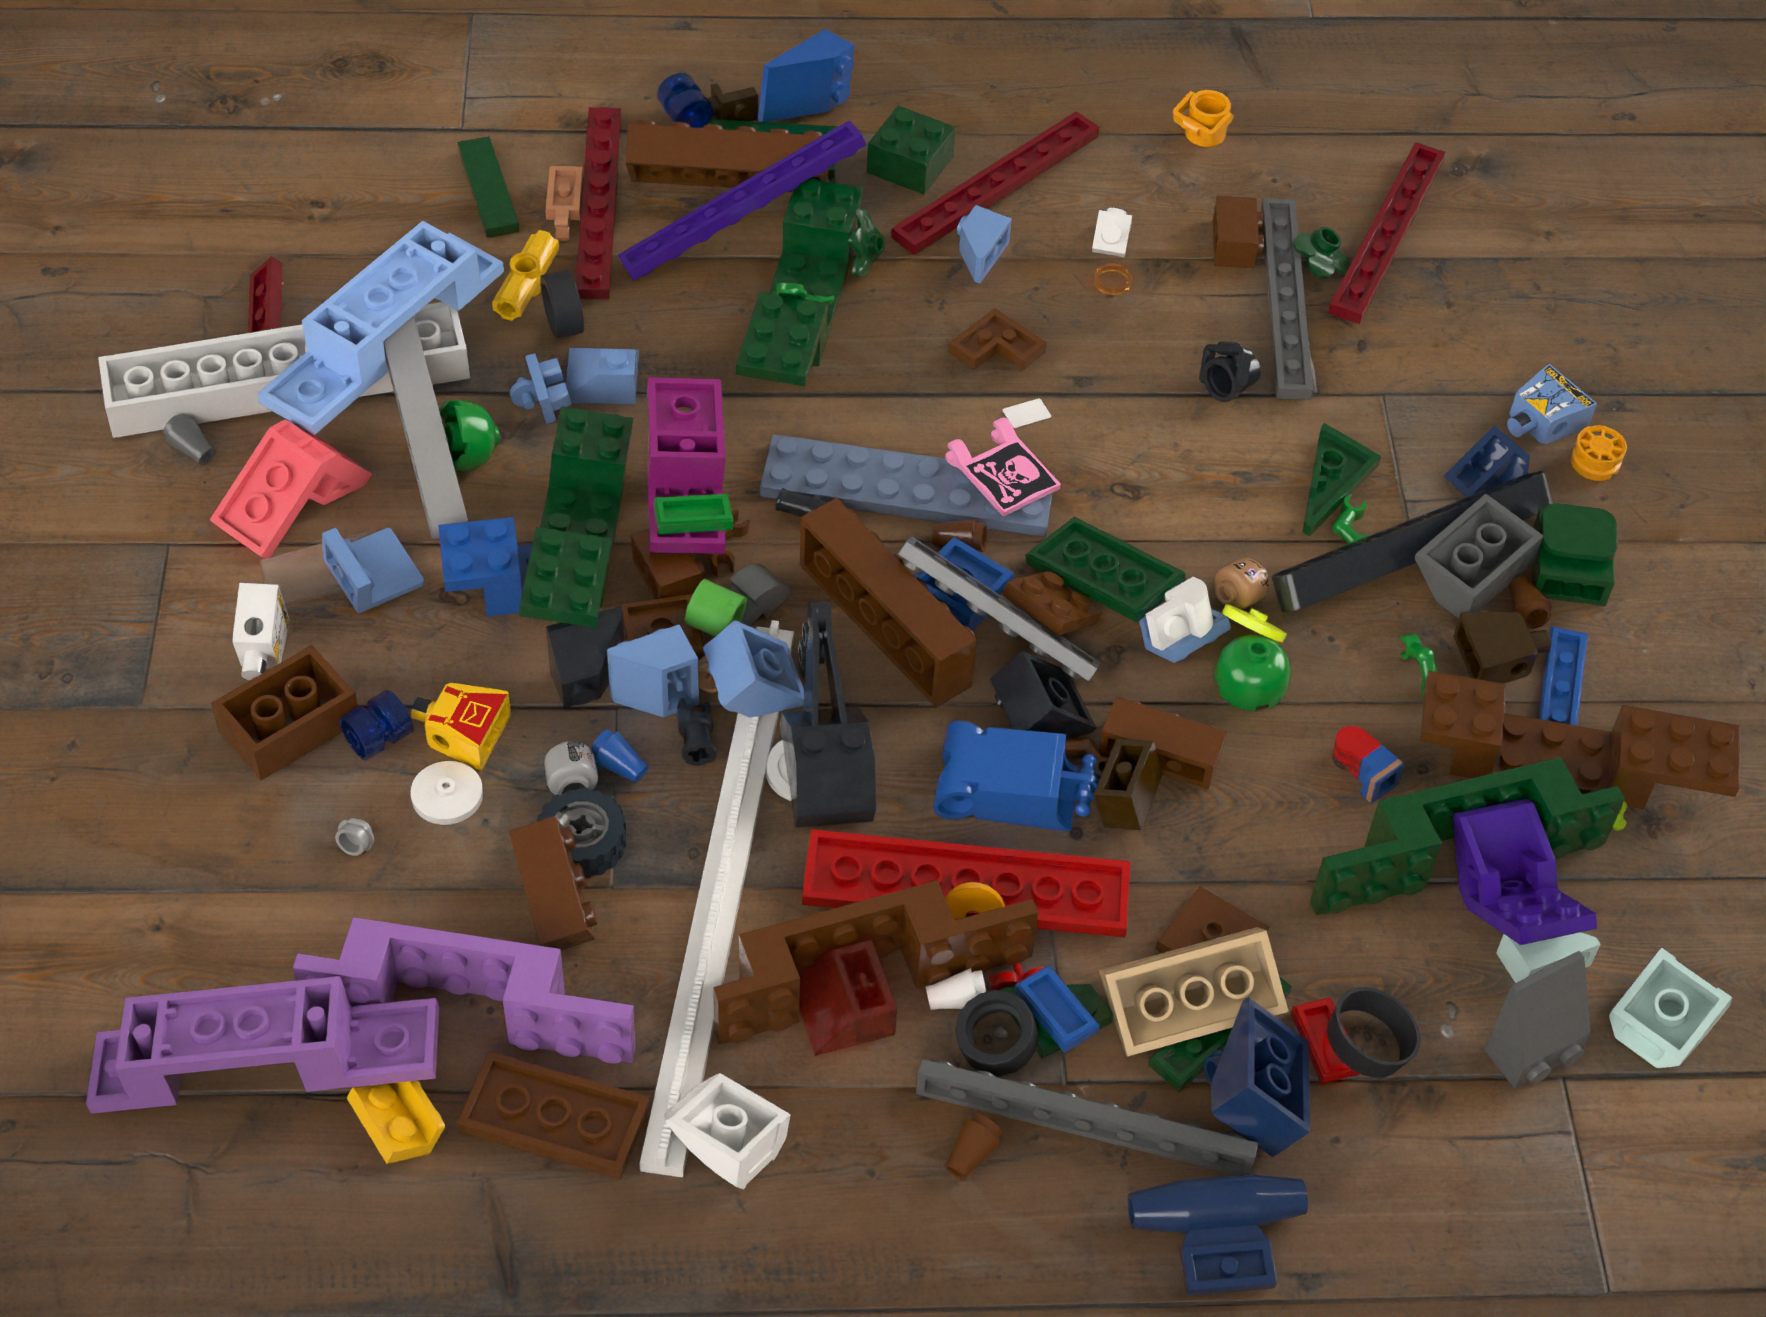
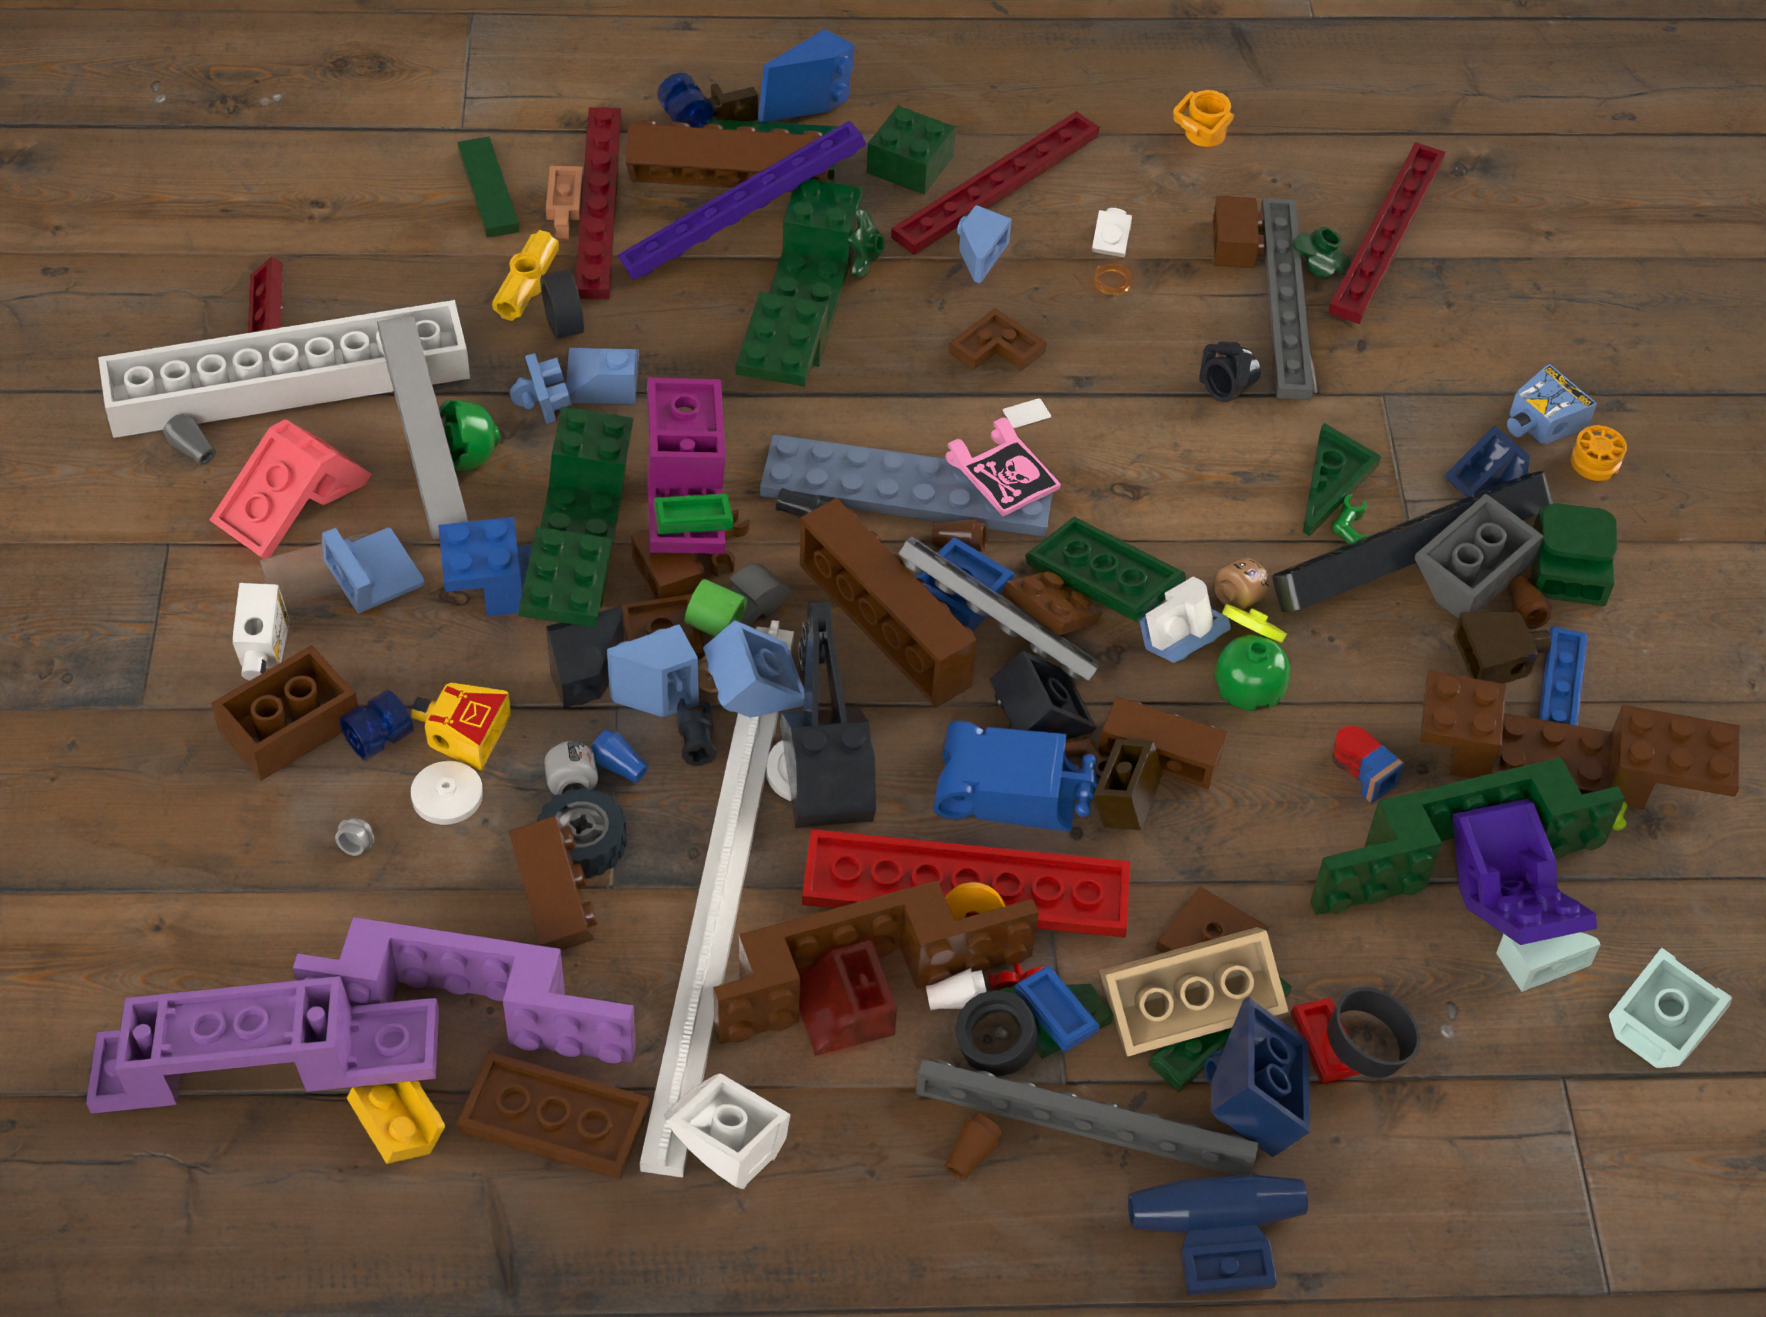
(349, 328): light blue bracket -> none
(798, 291): green plate -> none
(1422, 654): green arm -> none
(1542, 1023): dark grey slope -> none

